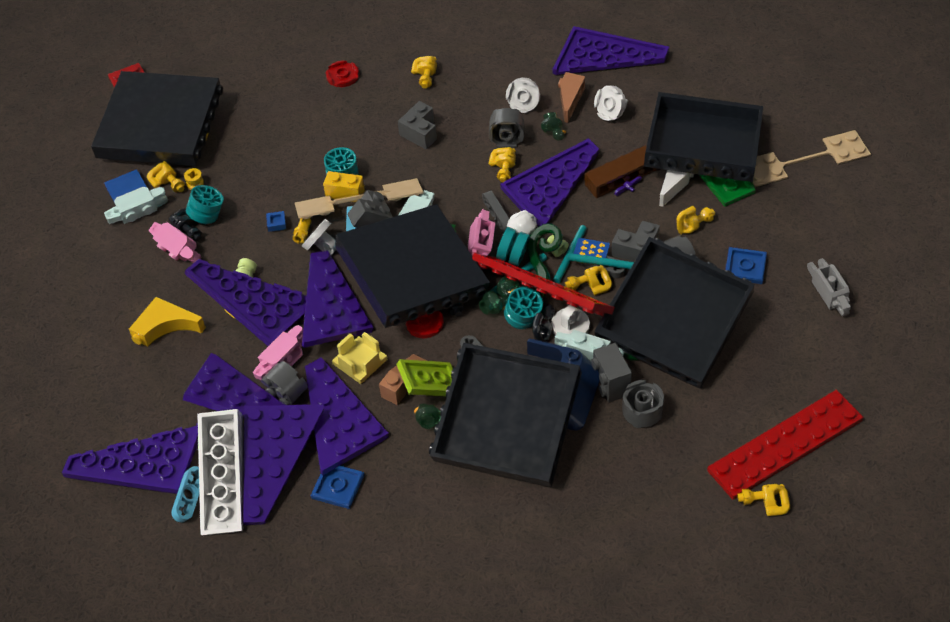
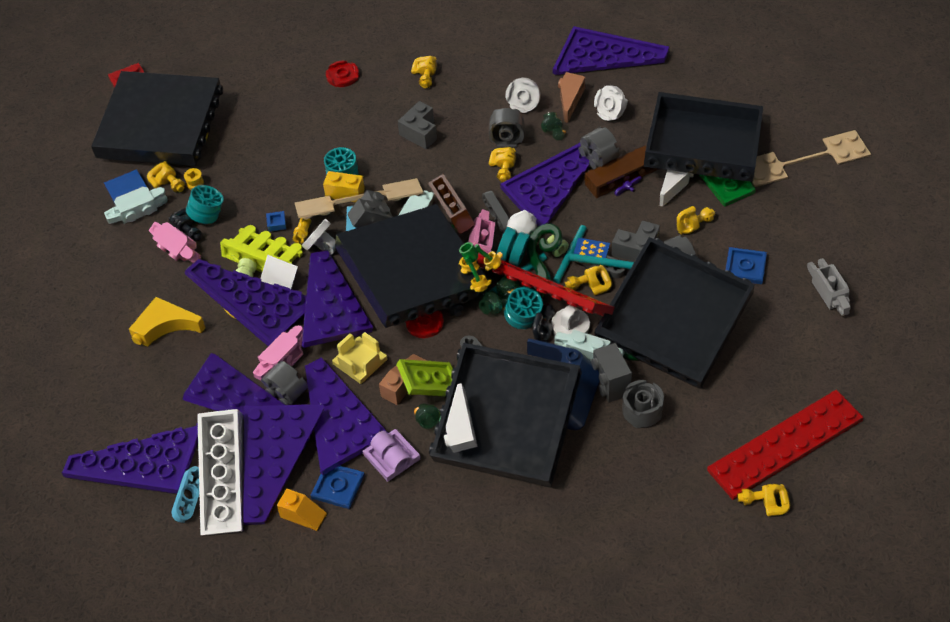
(237, 248): none -> neon yellow fence
(278, 272): none -> white sticker
(300, 510): none -> light orange slope
(390, 454): none -> lavender plate
(451, 204): none -> reddish brown brick
(459, 424): none -> white slope
(469, 264): none -> plant
(599, 147): none -> dark grey brick

